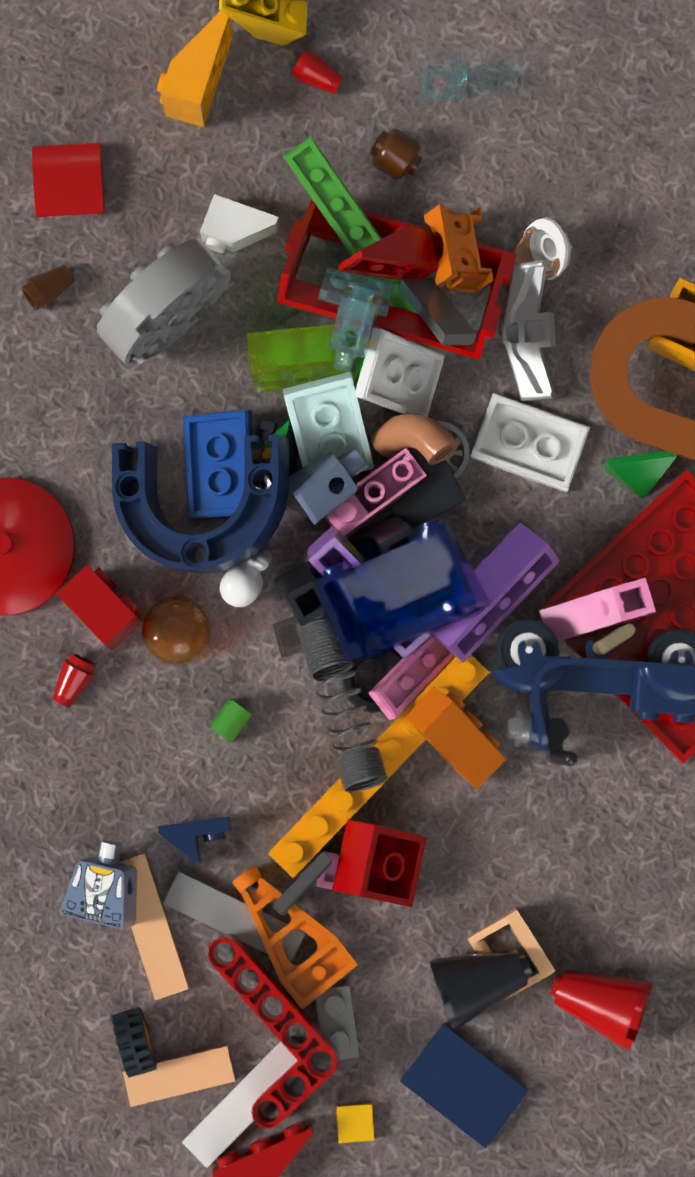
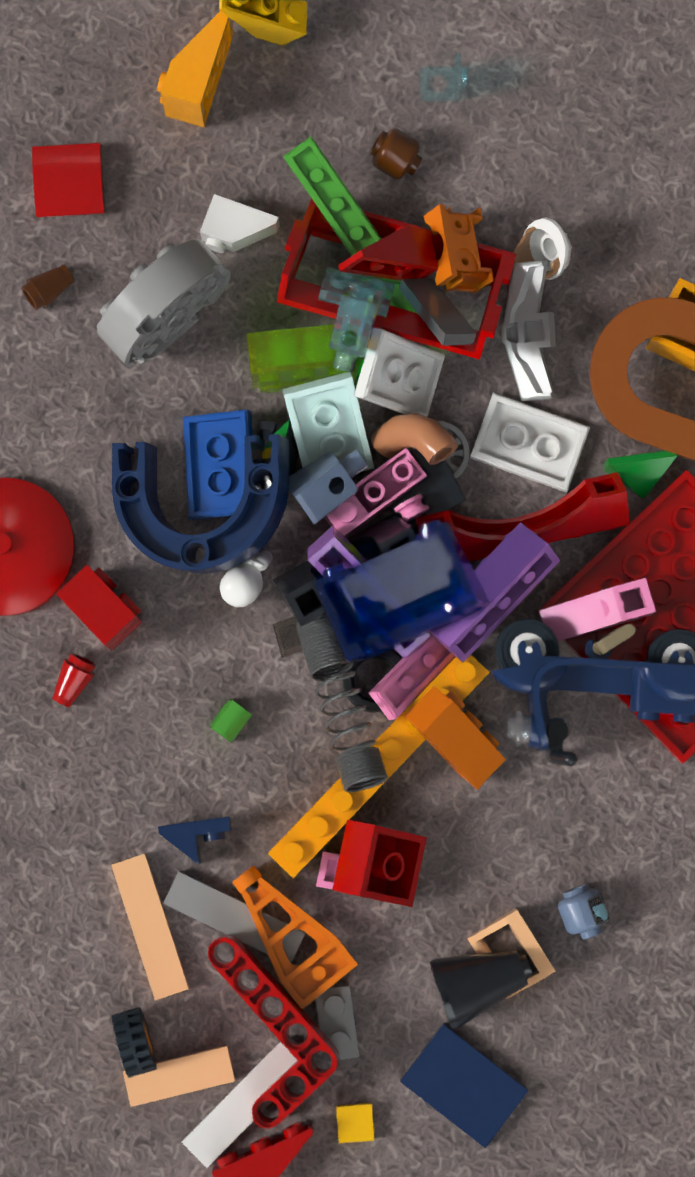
(103, 889): sand blue torso -> none
(176, 631): clear orange cylinder -> none
(302, 884): dark grey tile -> none
(316, 73): red cone -> none
(411, 508): none -> bright pink bush
(583, 911): none -> sand blue head
(589, 508): none -> red arch
(604, 1003): red cone -> none

